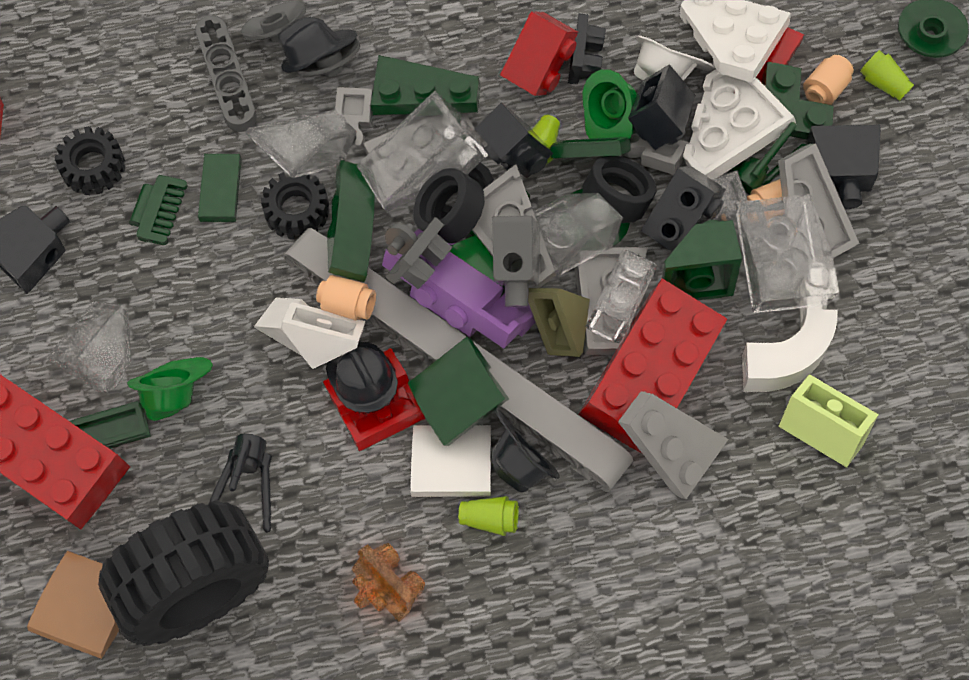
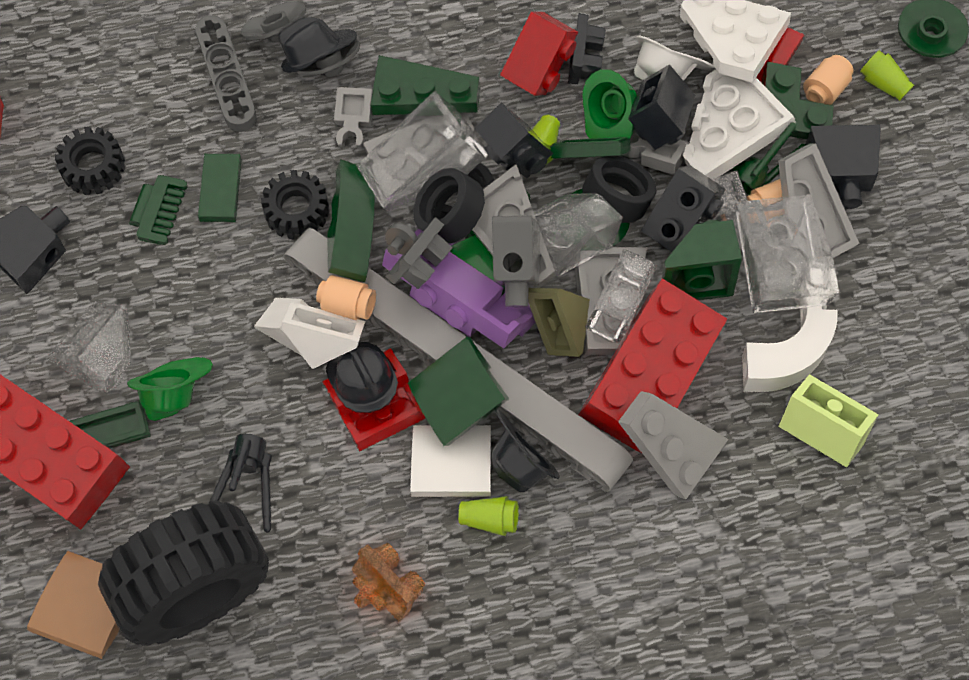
(306, 142): clear slope -> none

